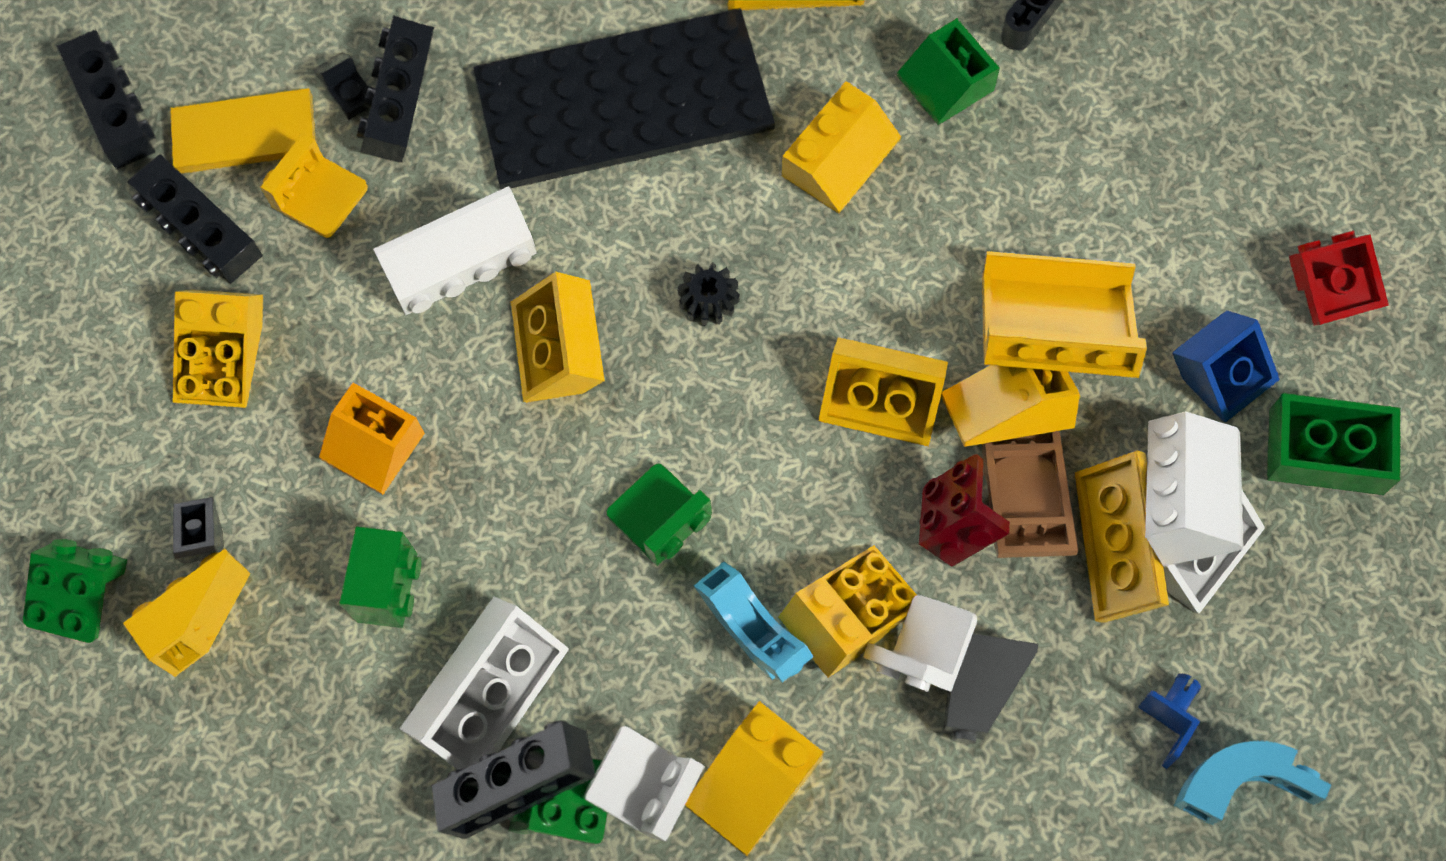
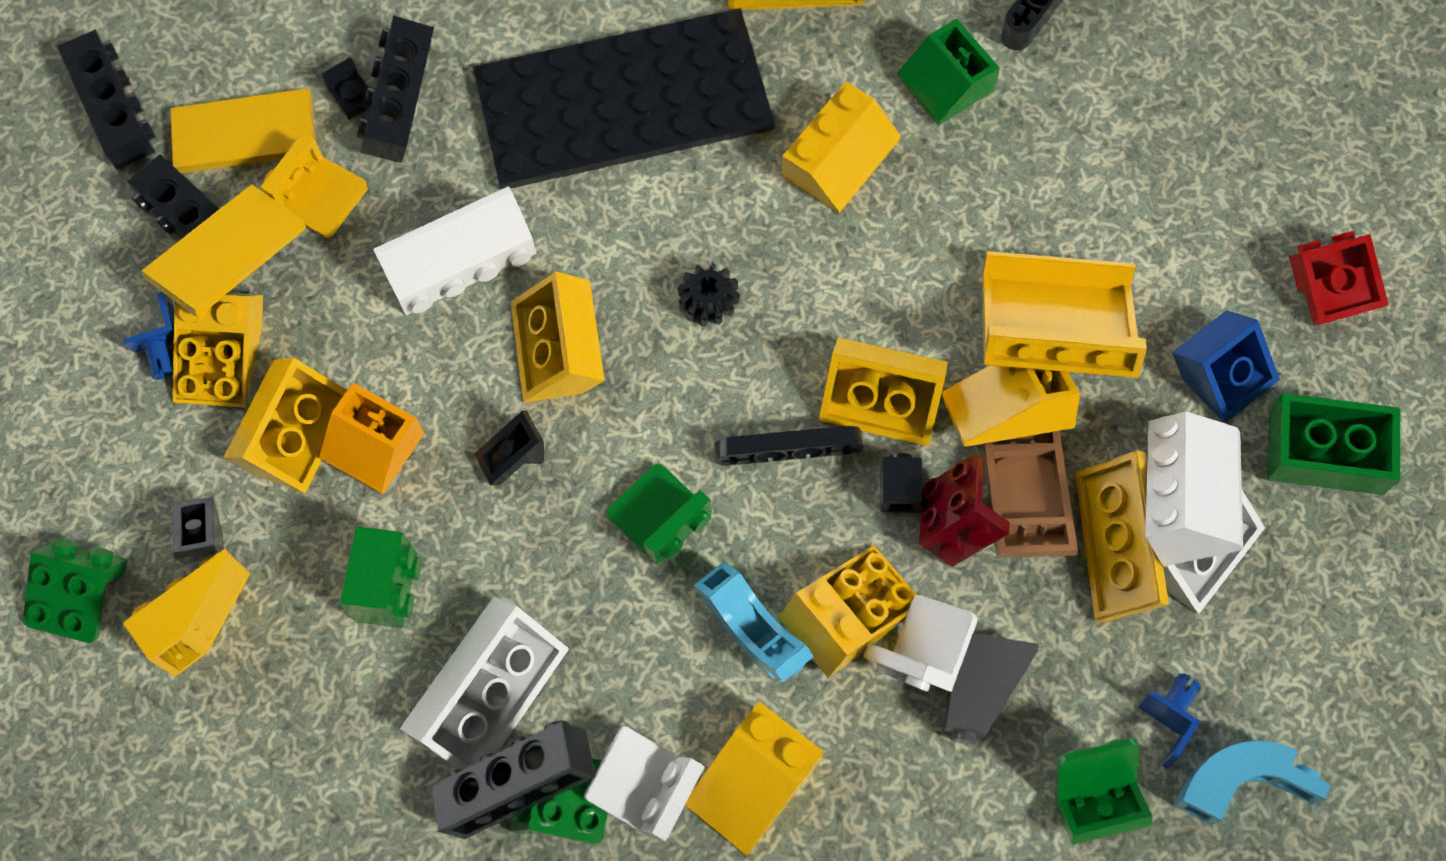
(157, 341): none -> blue bracket
(223, 250): none -> yellow tile
(286, 425): none -> yellow slope
(510, 449): none -> black slope
(788, 445): none -> black beam
(901, 483): none -> black brick
(1100, 791): none -> green bracket

